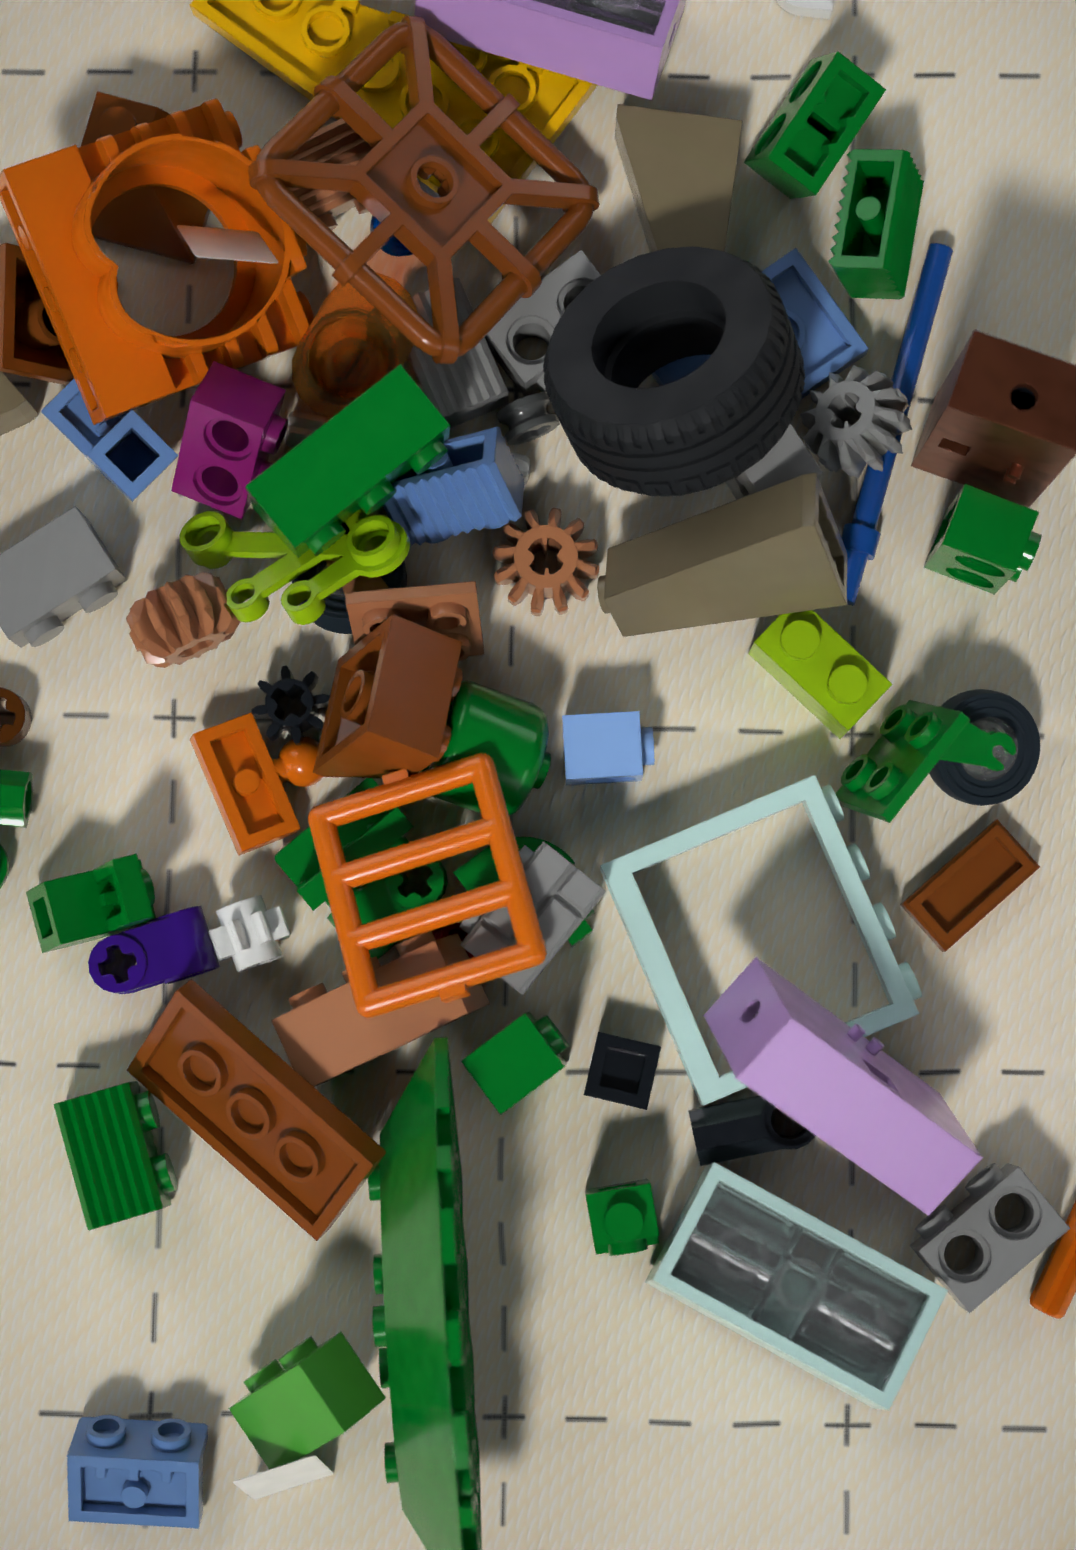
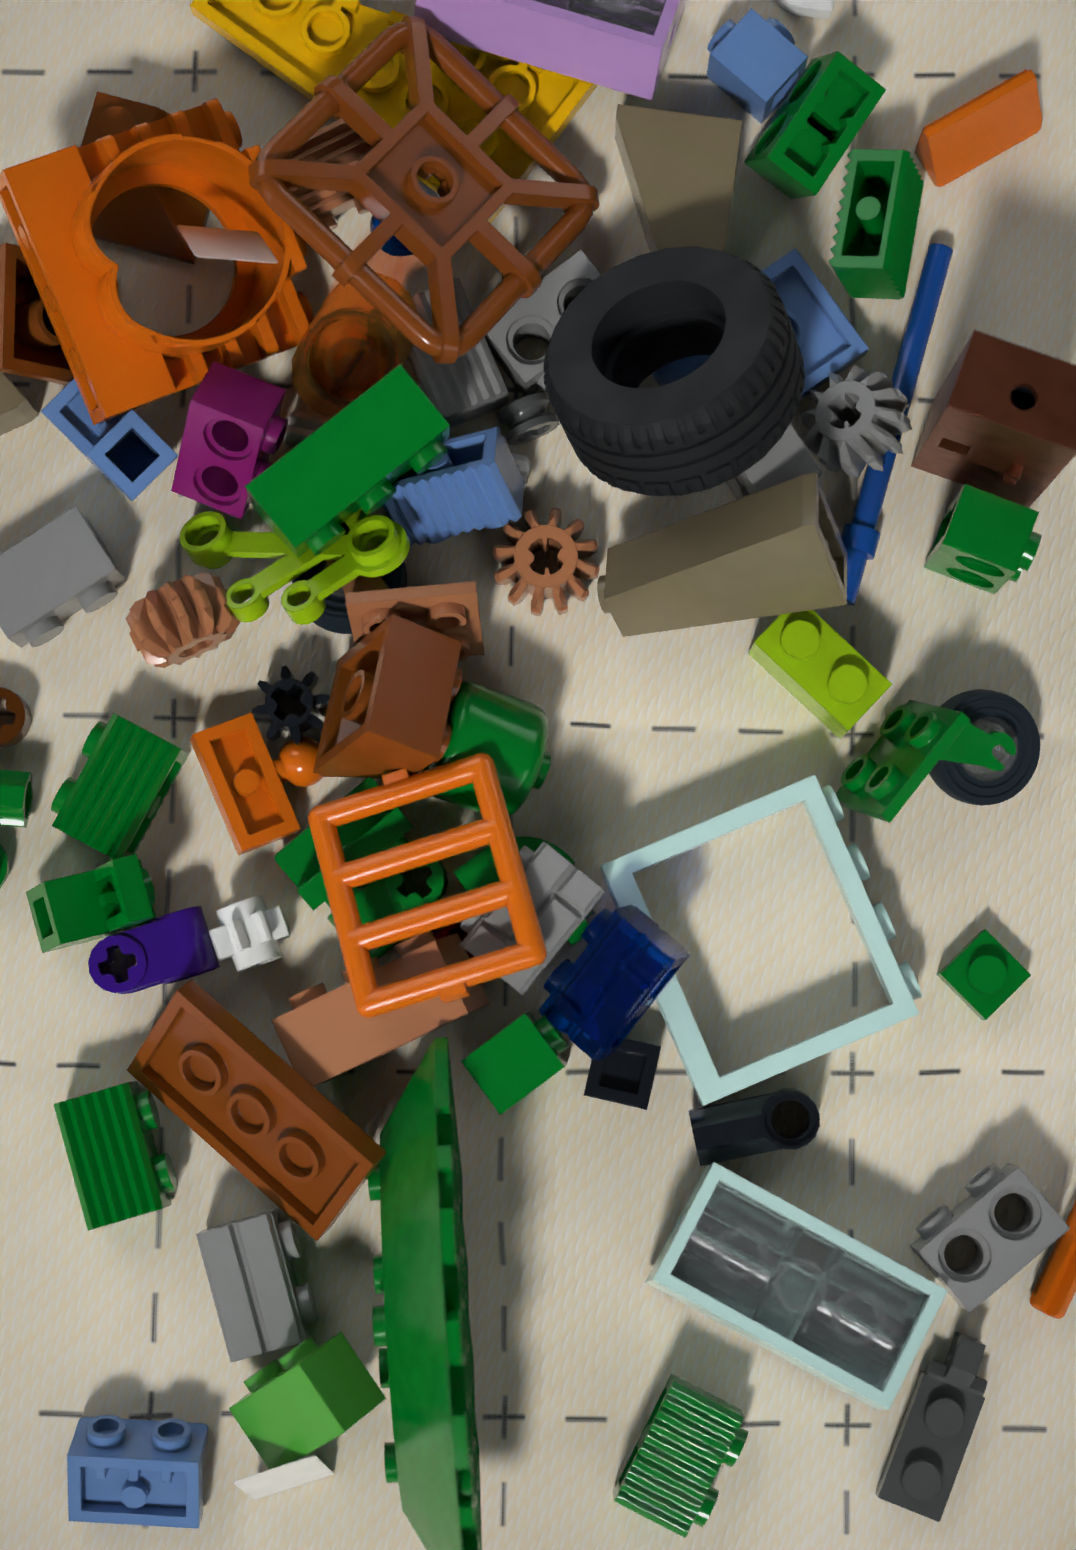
(118, 787): none -> green brick
(257, 1284): none -> light grey brick
(606, 747): light blue brick -> none
(611, 980): none -> clear blue brick
(622, 1217): green brick -> none
(680, 1456): none -> green brick
(755, 63): none -> medium blue brick
(841, 1086): lavender brick -> none
(935, 1431): none -> dark grey hinge
(970, 885): dark orange tile -> none
(980, 129): none -> orange slope
(984, 974): none -> green plate

